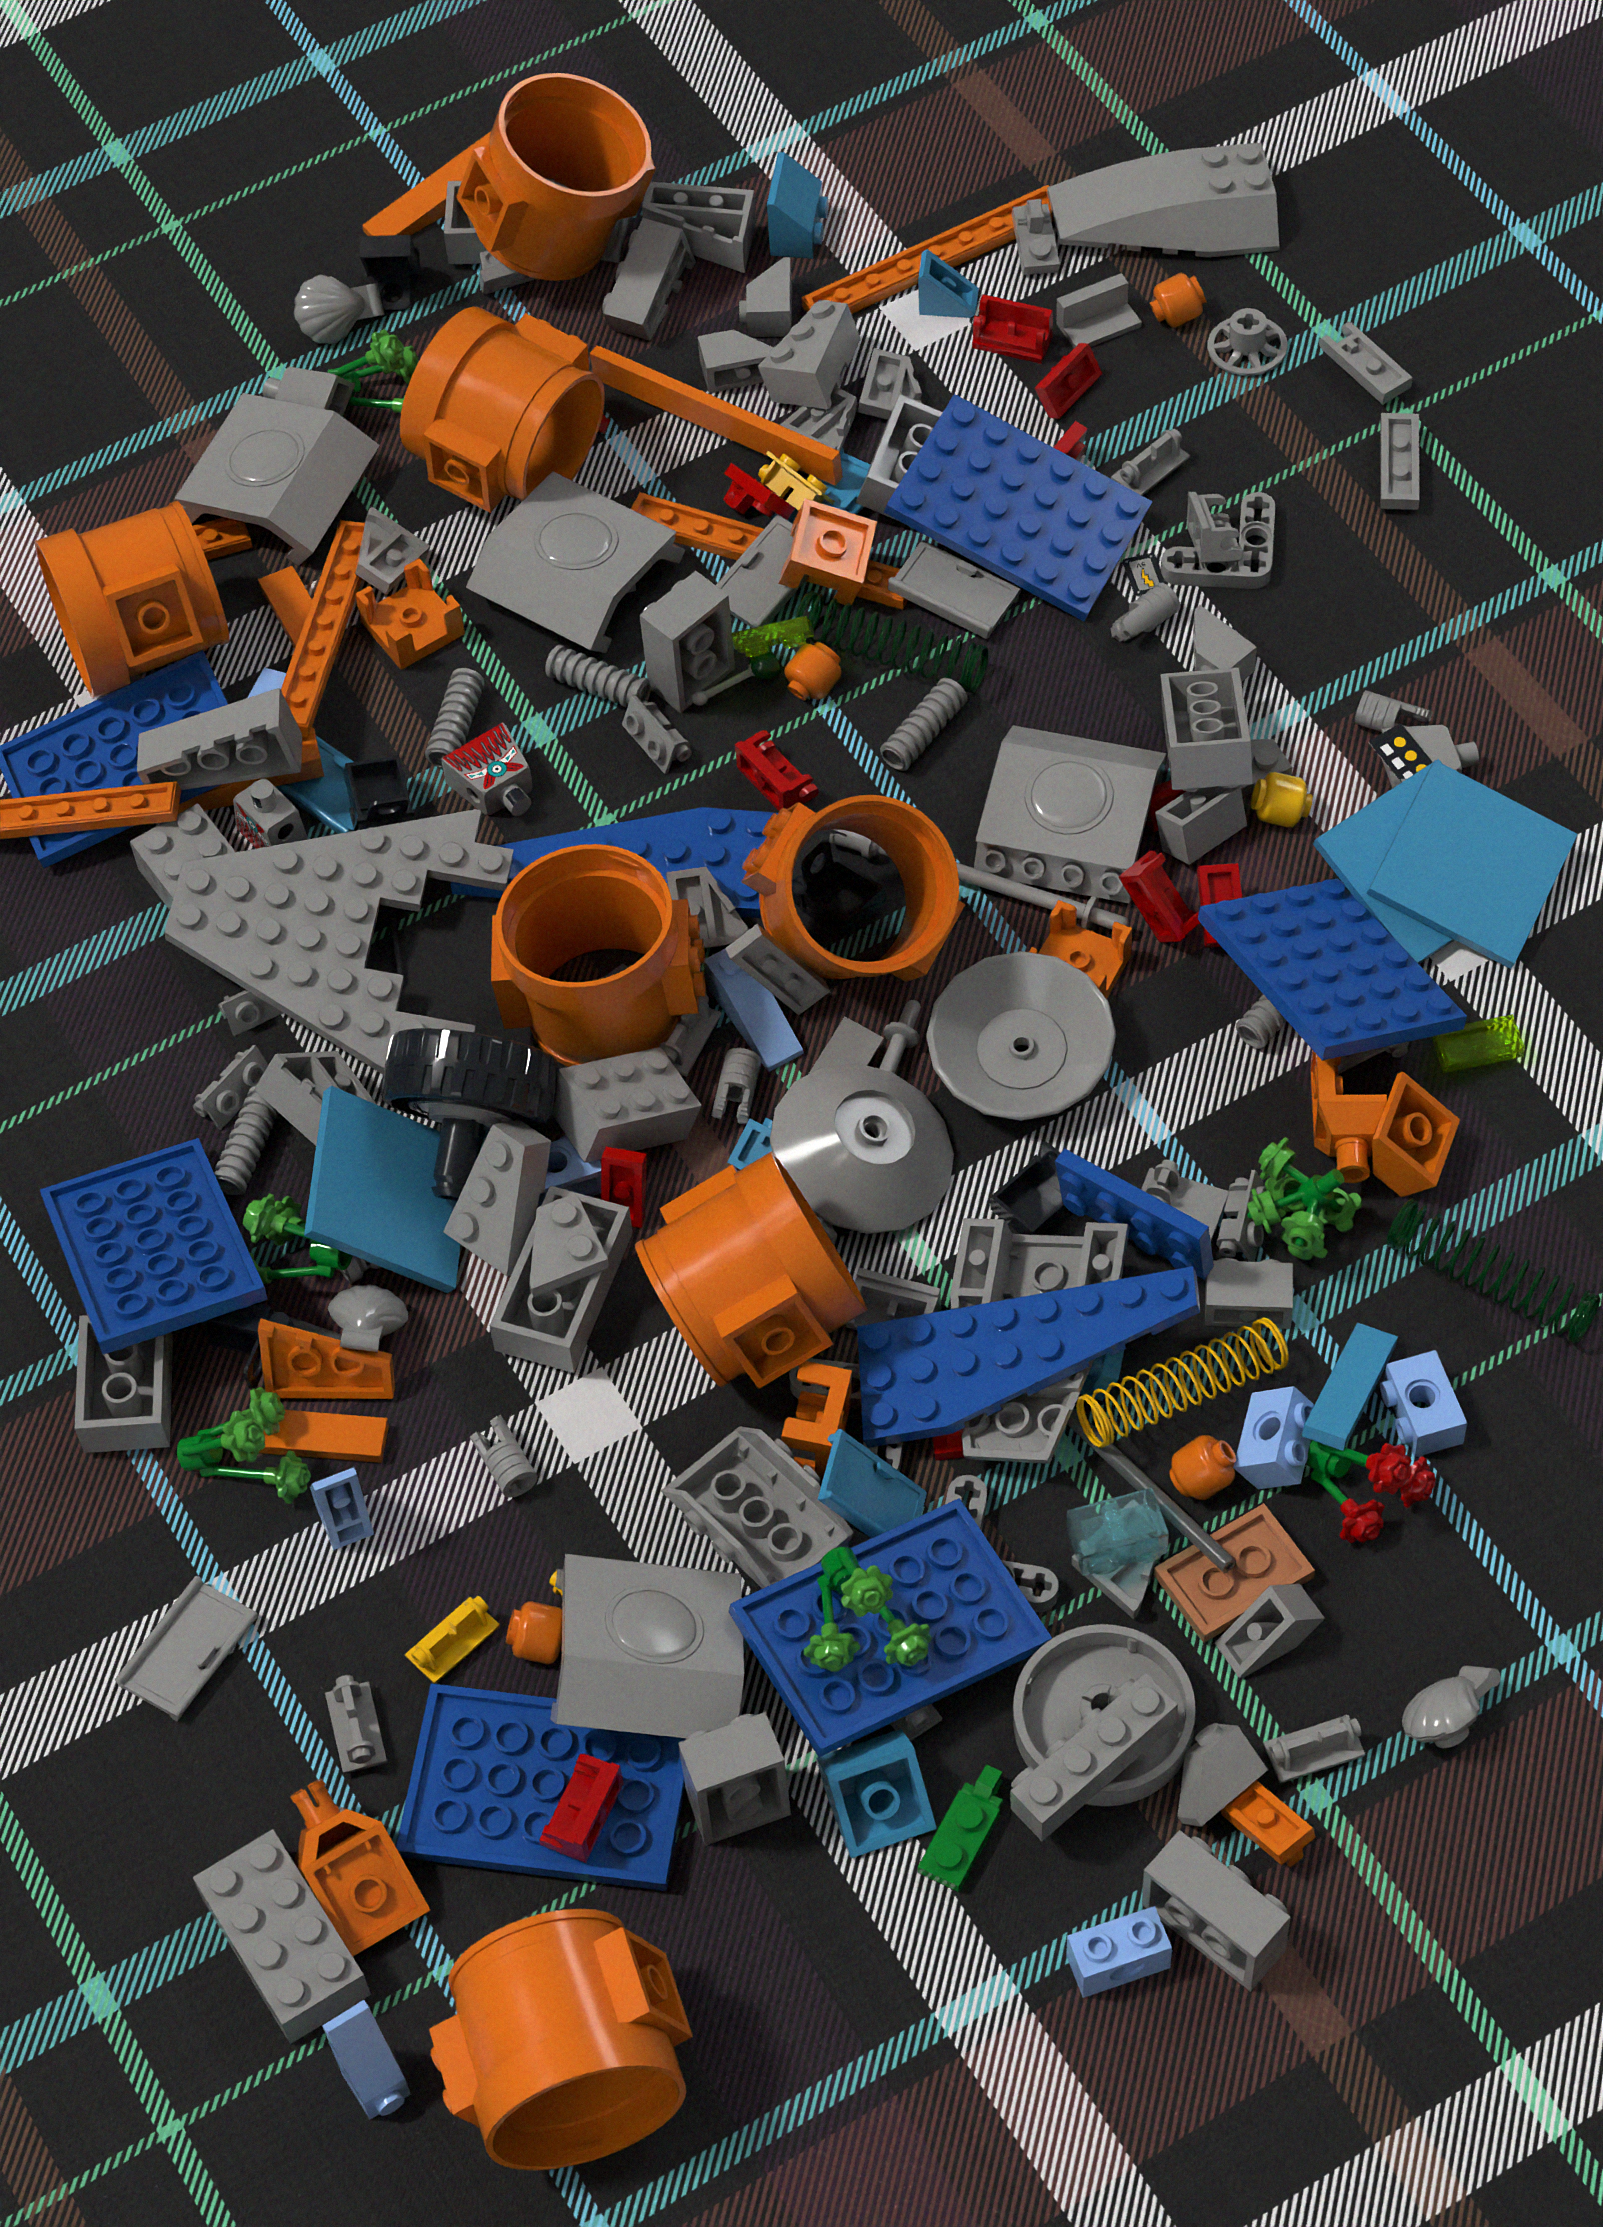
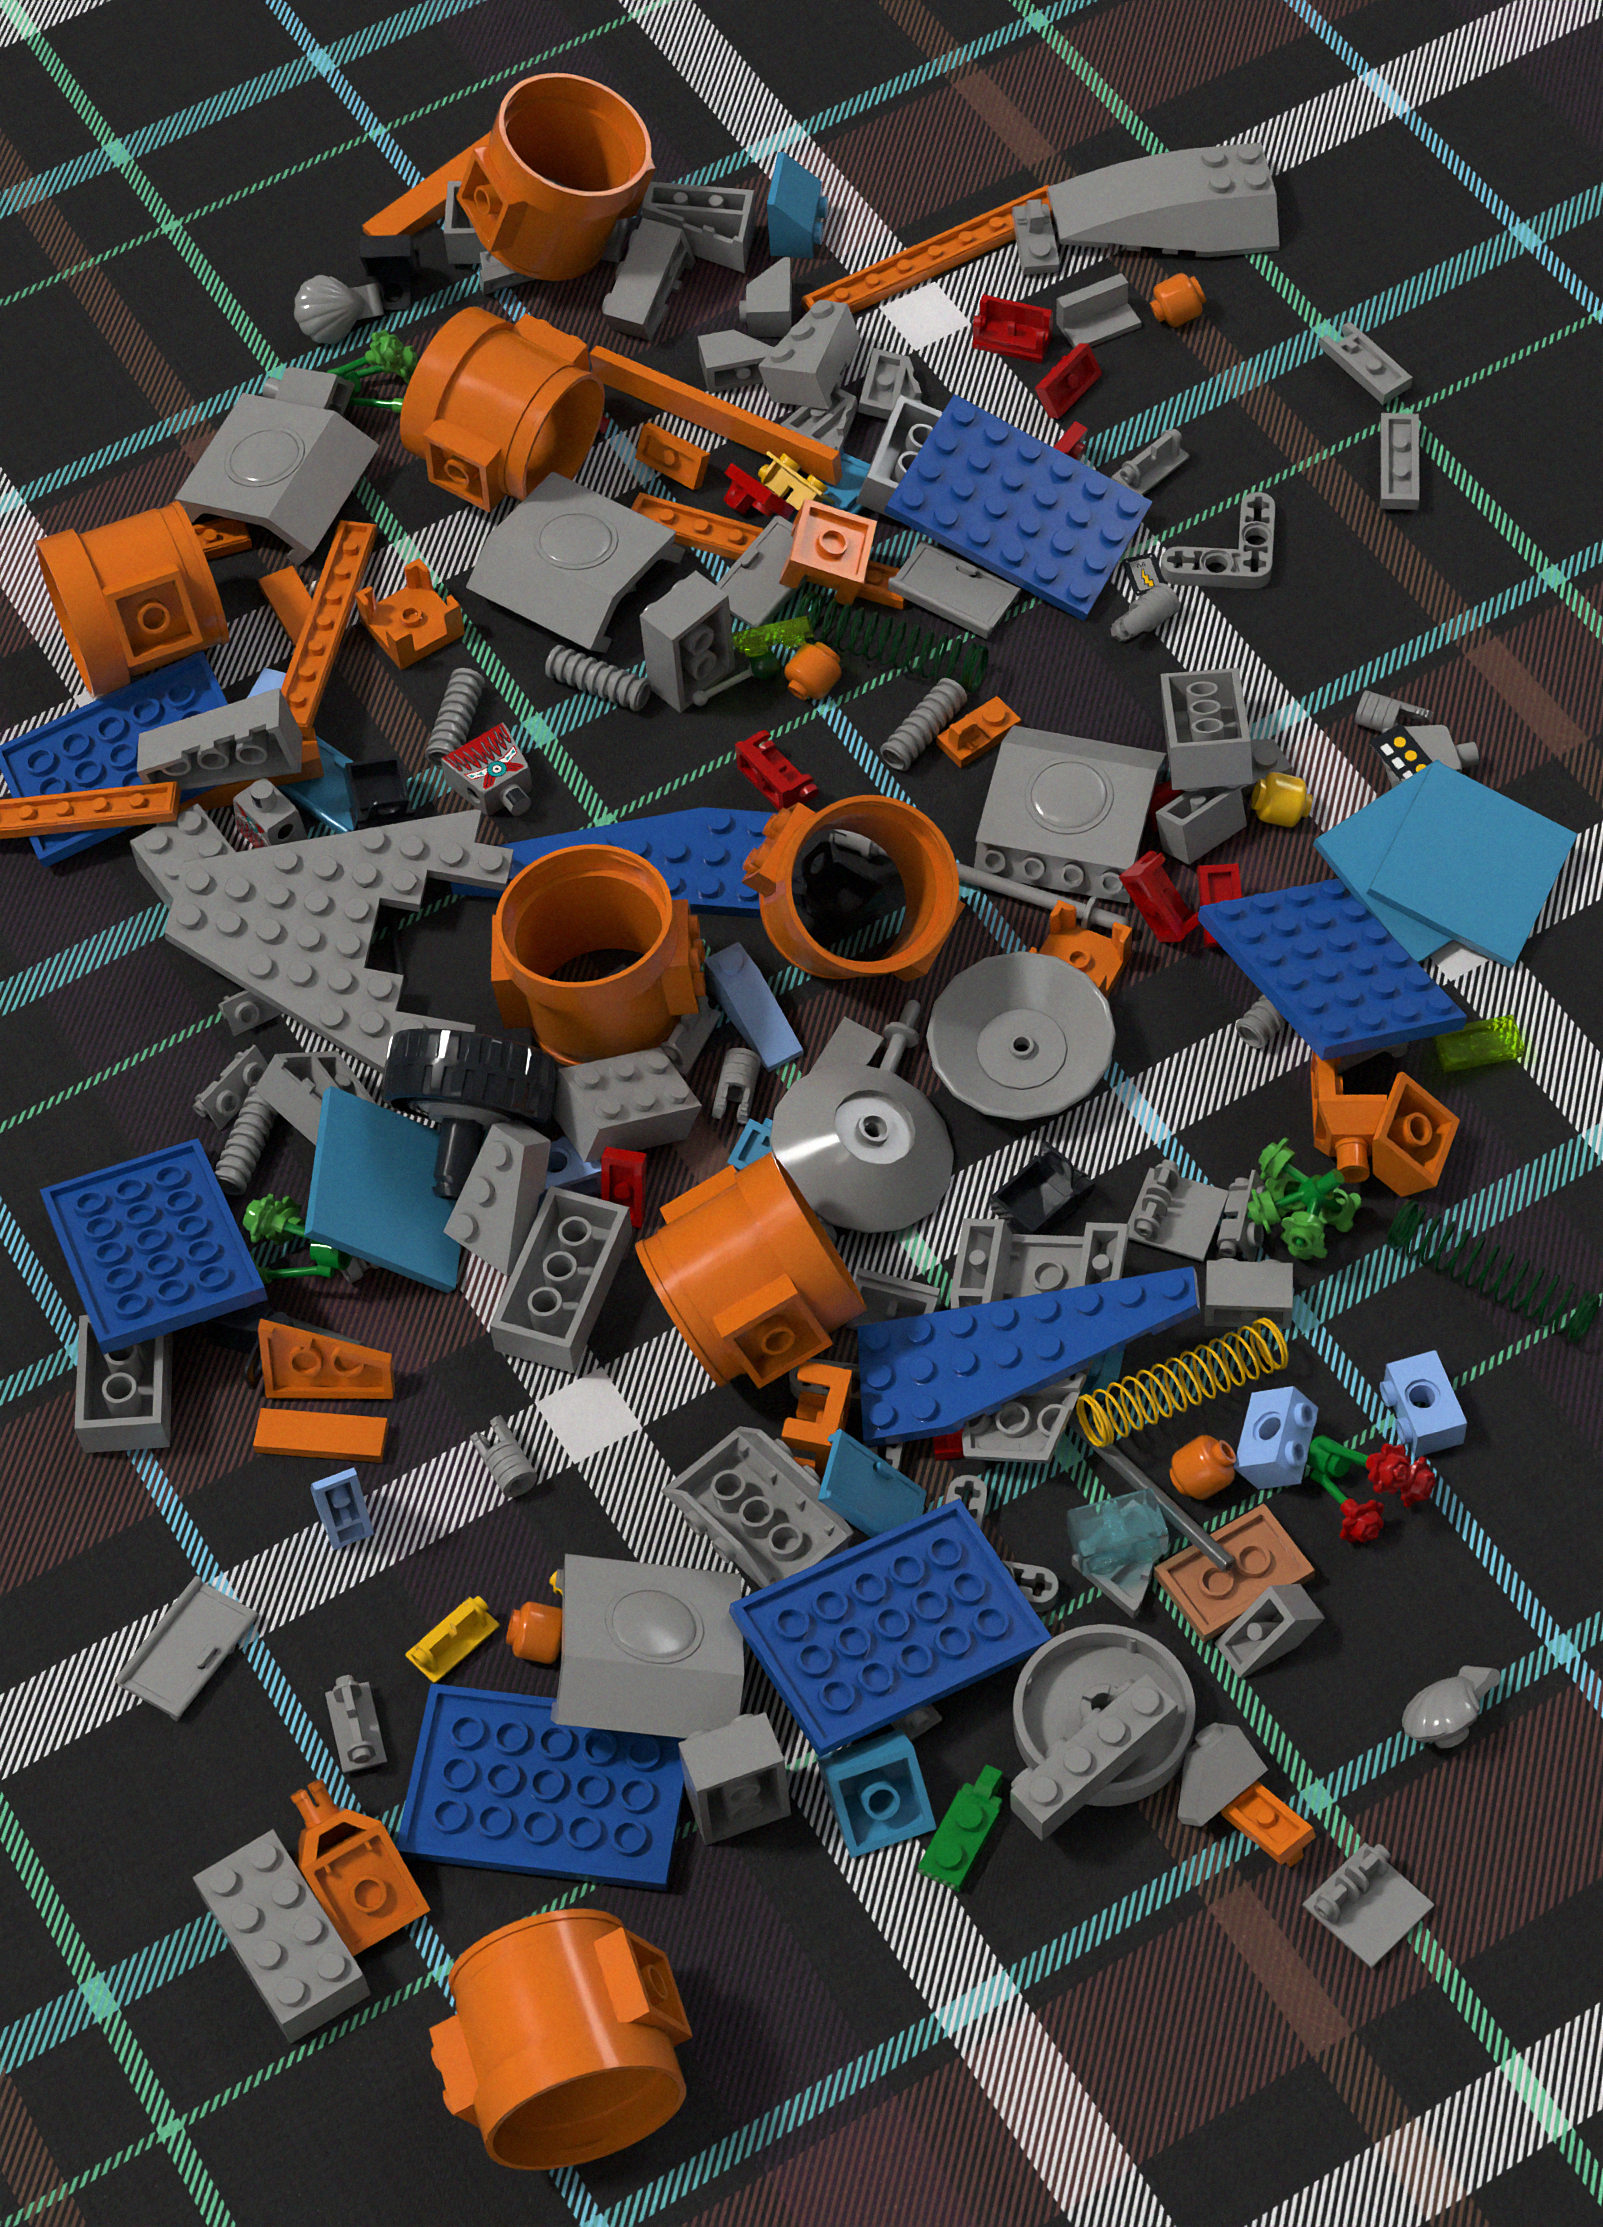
(245, 1439): bright green plant -> none
(366, 2061): light blue slope -> none
(367, 1316): light grey animal -> none
(386, 551): light grey wing -> none
(564, 1246): light grey wing -> none
(583, 1808): red hinge -> none
(650, 731): light grey hinge -> none
(672, 456): none -> orange hinge
(717, 915): light grey wing -> none
(777, 969): light grey plate -> none
(863, 1593): bright green plant -> none
(944, 289): dark azure slope -> none
(977, 732): none -> orange hinge
(1119, 1951): light blue brick -> none
(1152, 1223): blue plate -> none
(1210, 532): light grey hinge -> none
(1216, 1909): light grey brick -> none
(1220, 645): light grey slope -> none
(1247, 337): light grey wheel -> none
(1315, 1748): light grey hinge -> none
(1349, 1386): dark azure tile -> none
(1368, 1904): none -> light grey hinge

